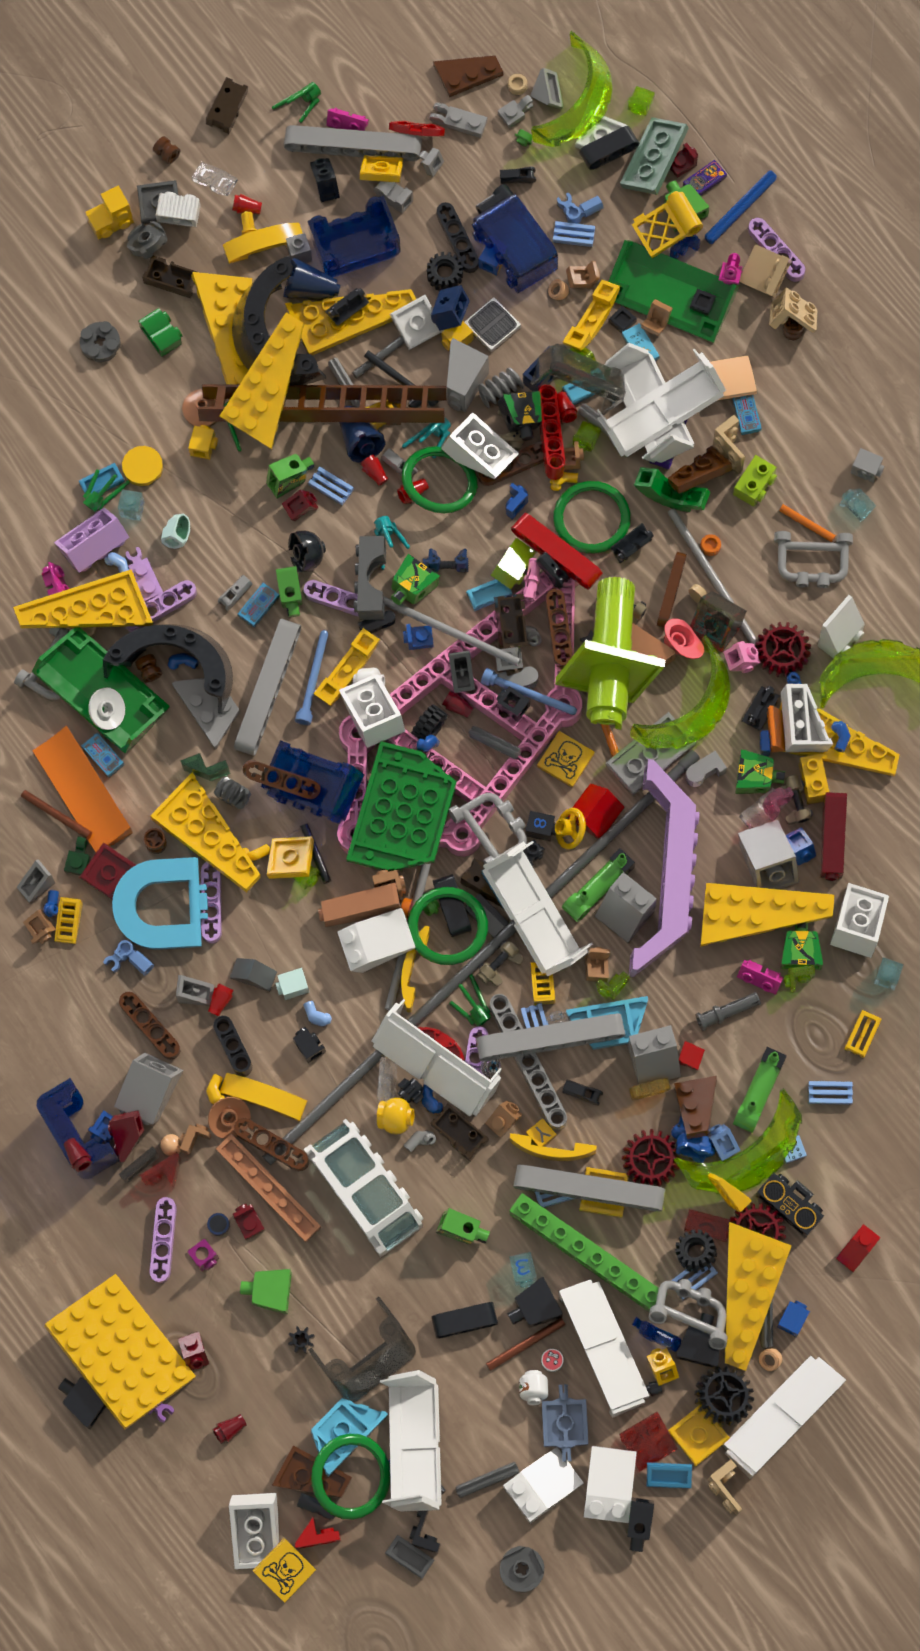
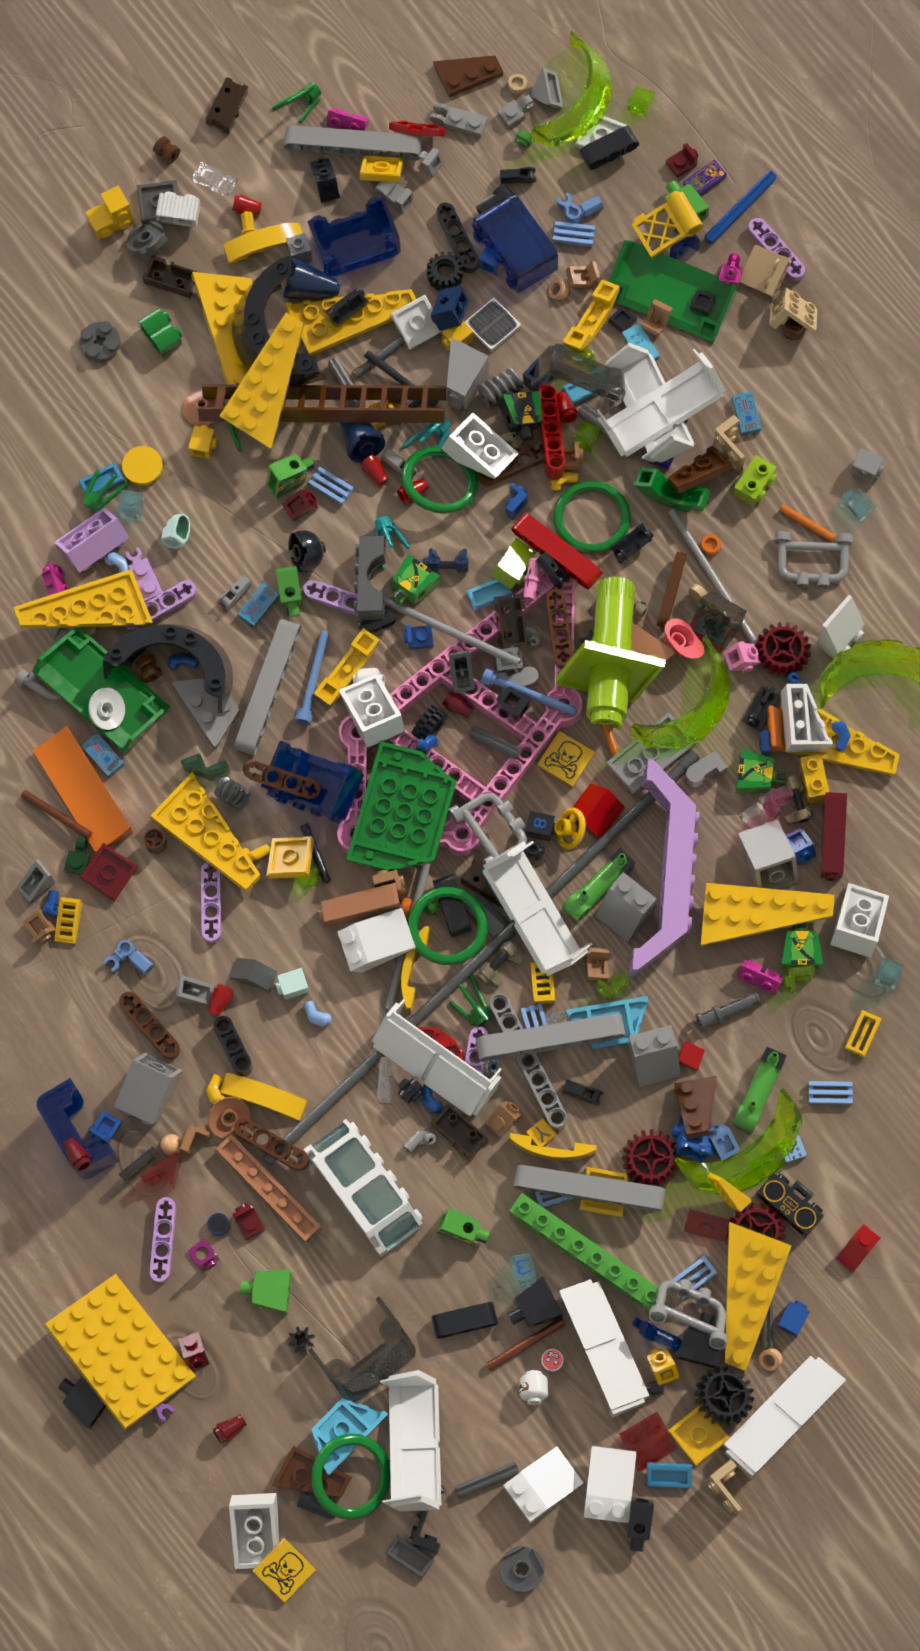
(126, 1131): dark red slope -> none
(155, 872): medium azure piece -> none
(308, 1044): black brick -> none
(310, 1538): red slope -> none
(395, 1116): yellow piece -> none
(565, 1423): sand blue plate -> none
(649, 1089): clear yellow beam -> none
(654, 156): sand green plate -> none
(696, 1262): black tyre -> none
(736, 377): light nougat slope -> none

